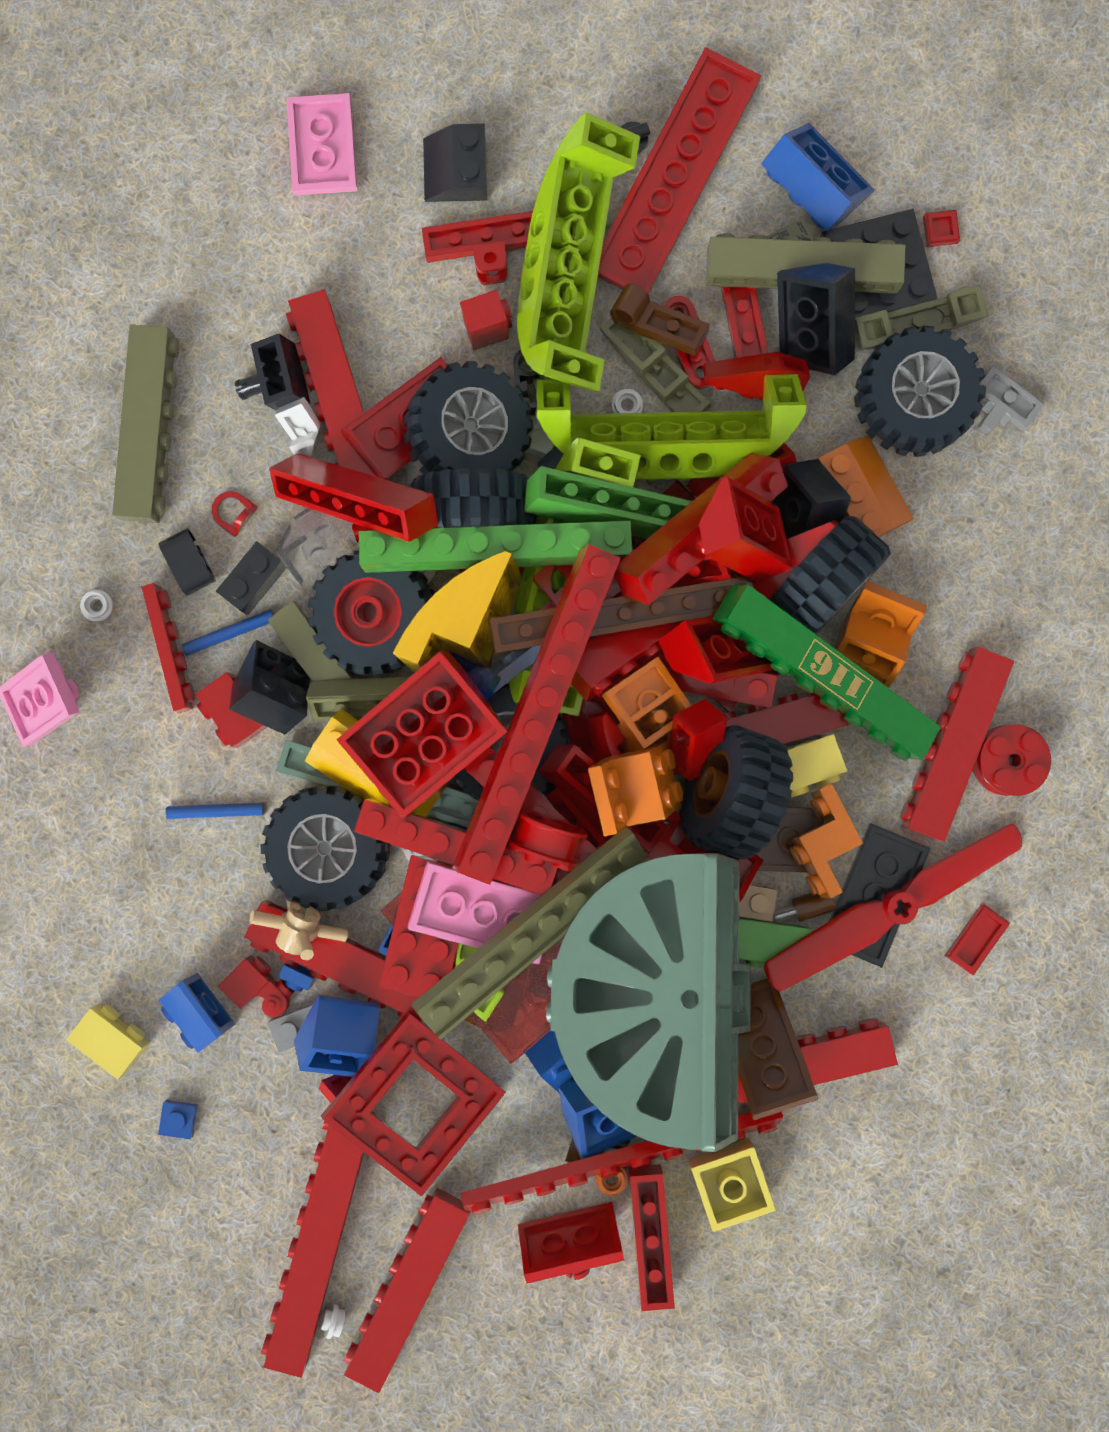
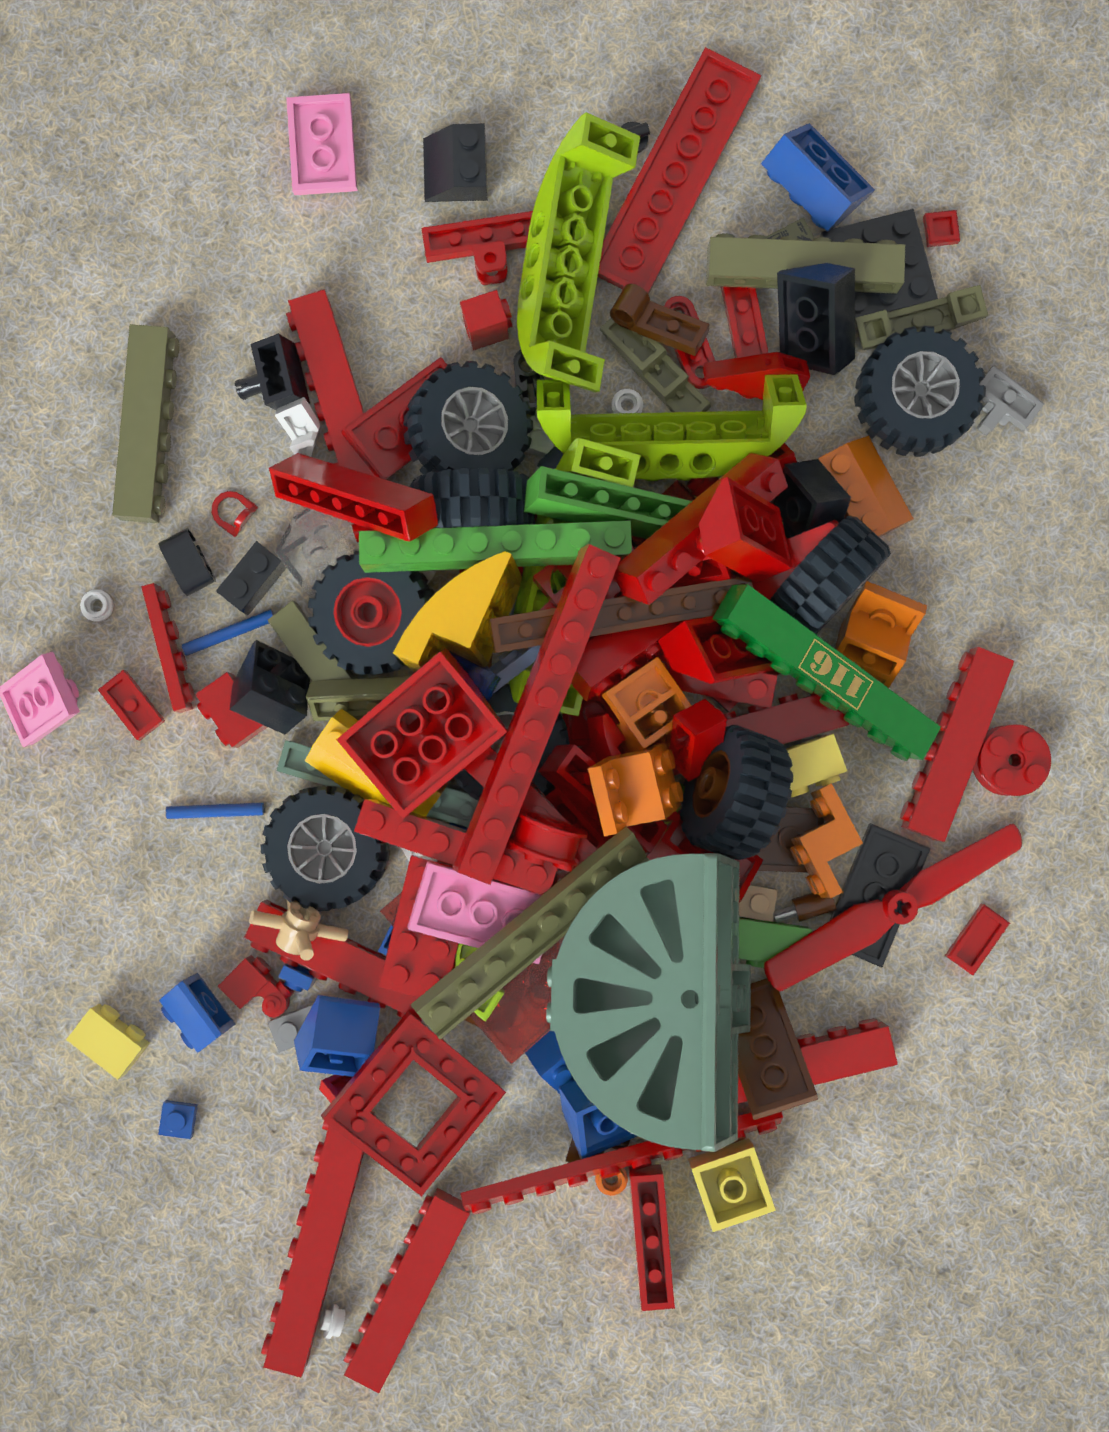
(131, 705): none -> red plate
(570, 1243): red plate -> none

